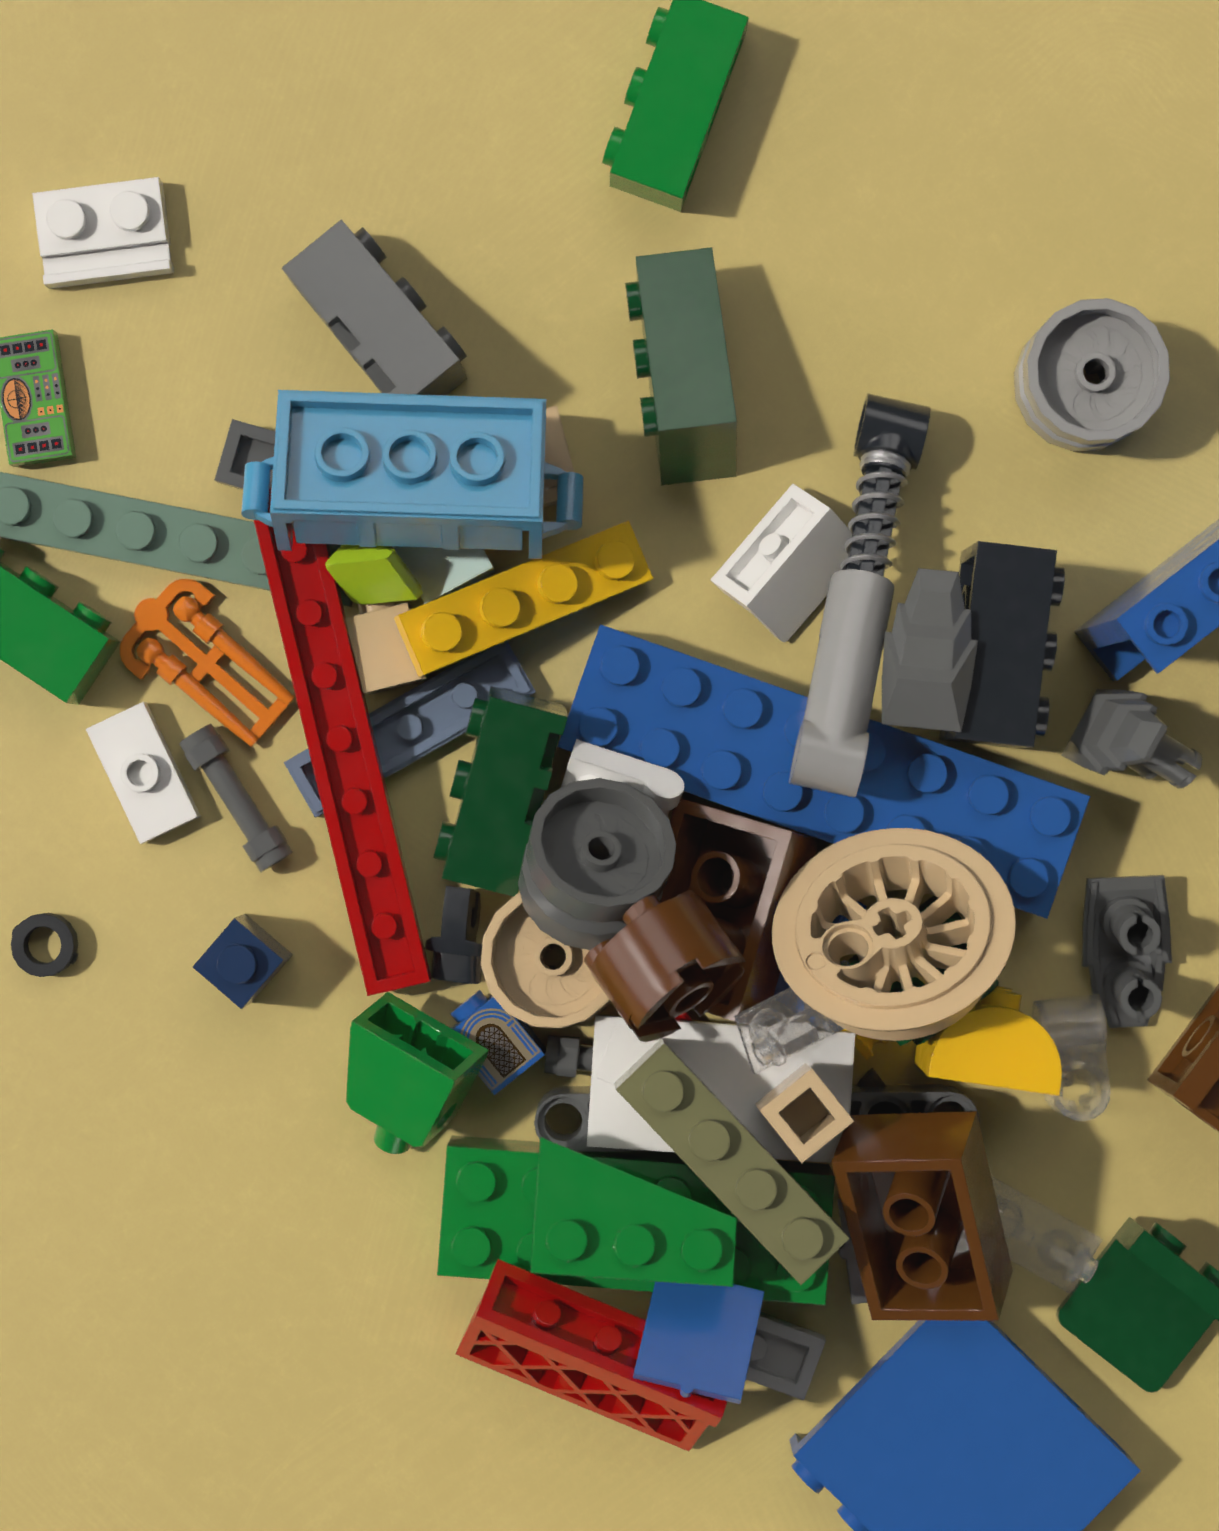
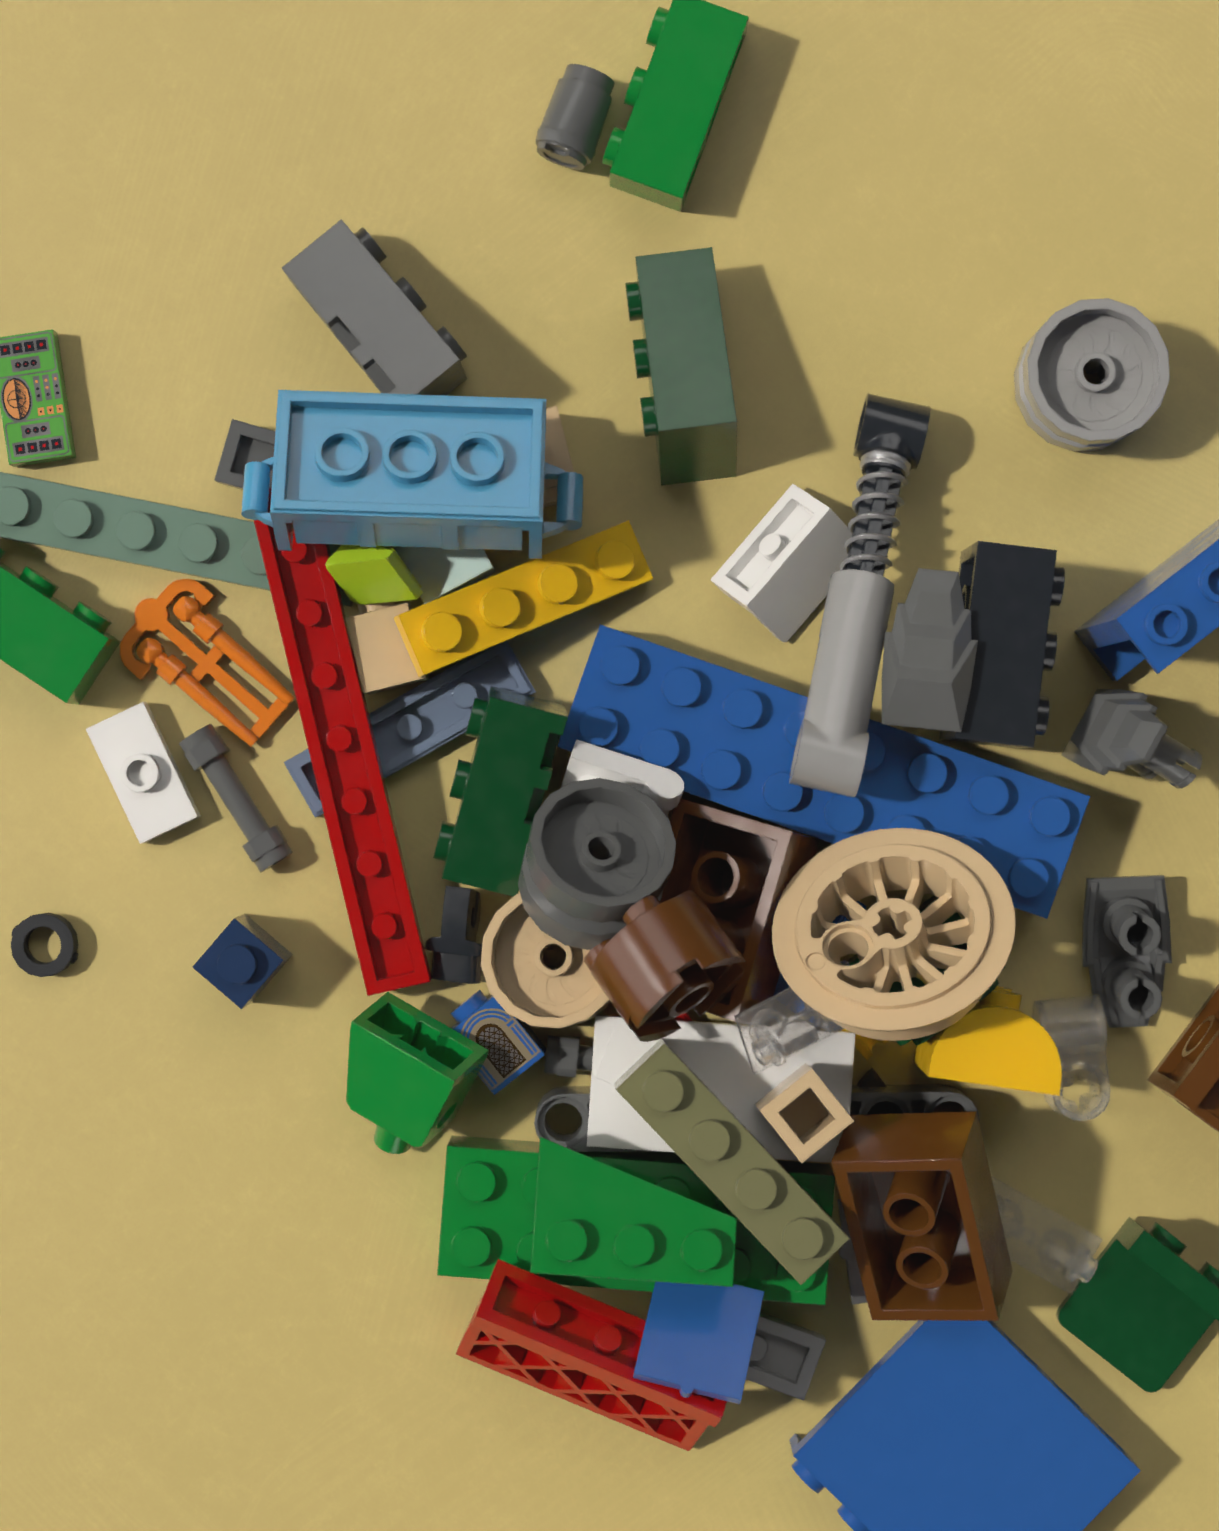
(103, 232): white plate -> none
(575, 117): none -> dark grey piece

